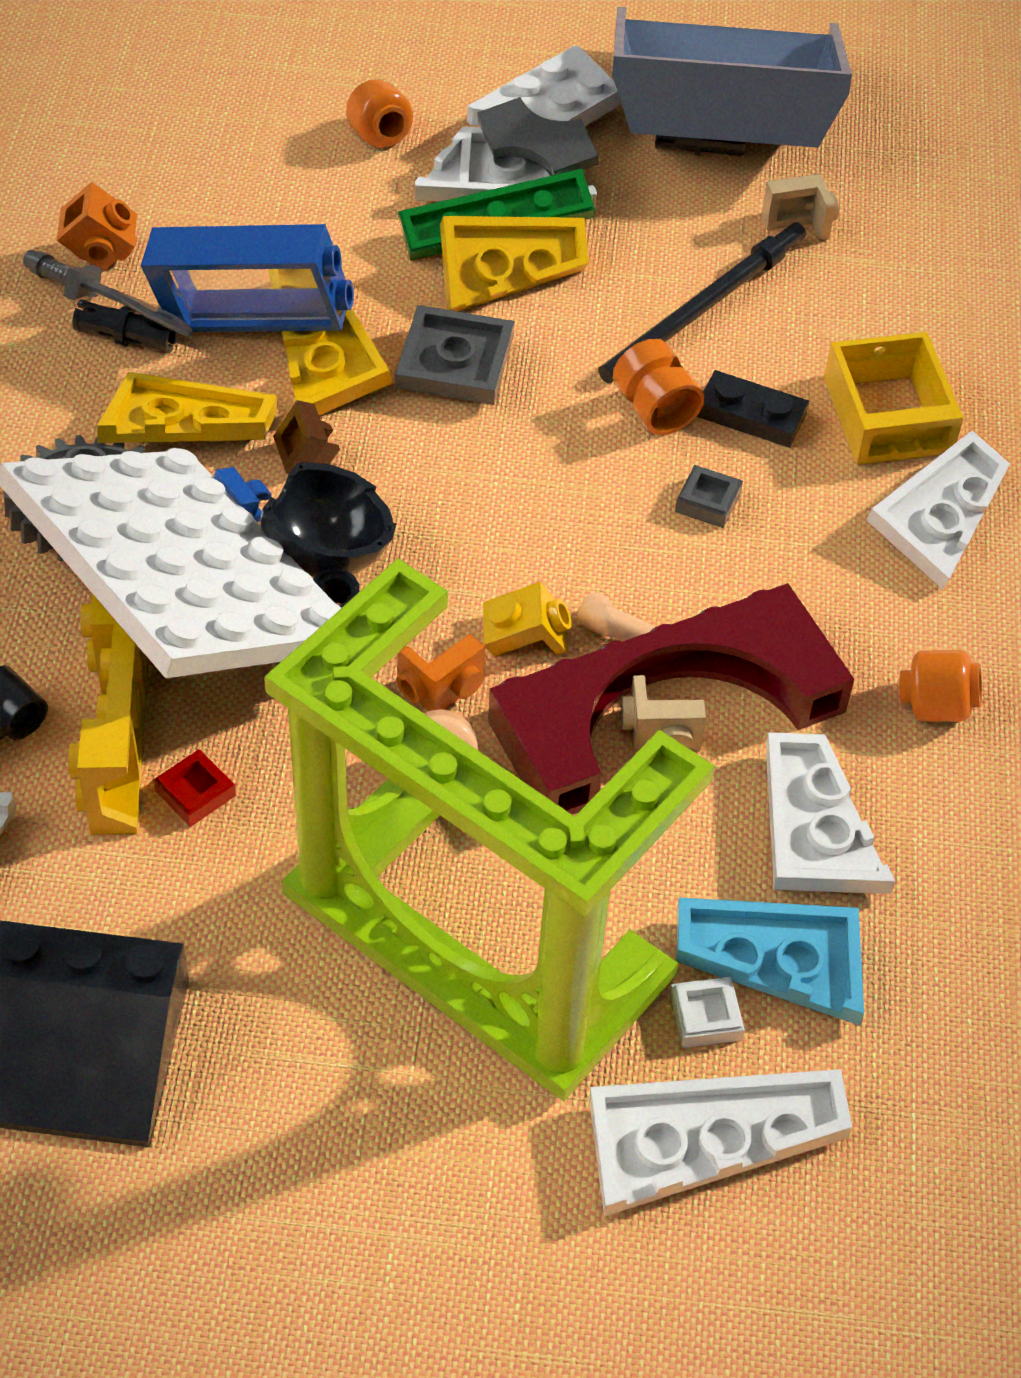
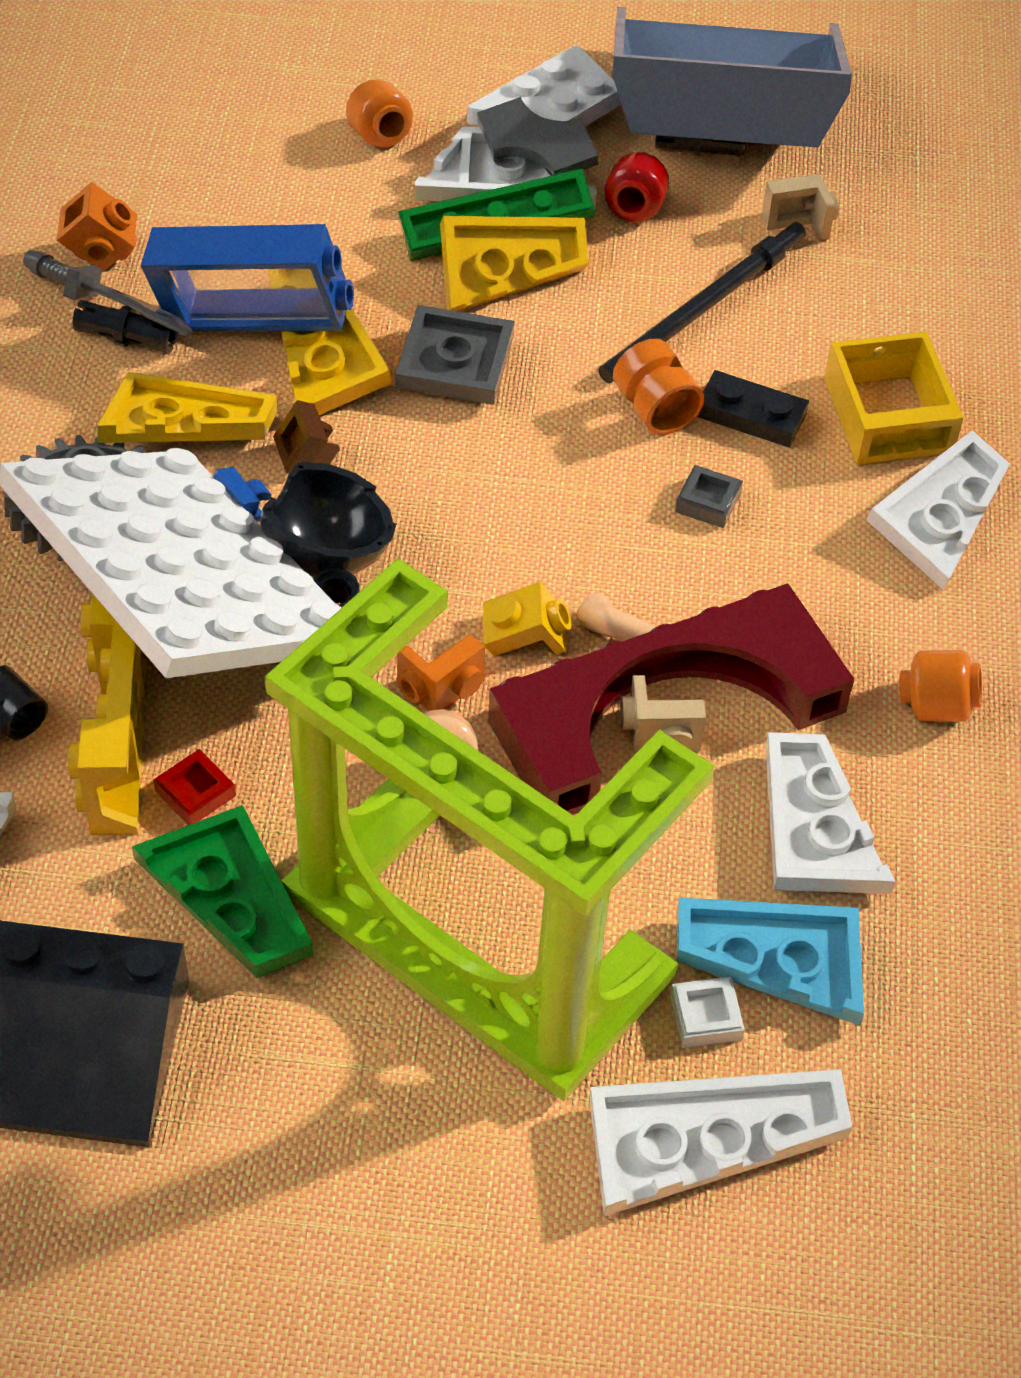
(230, 889): none -> green wing
(636, 187): none -> red head

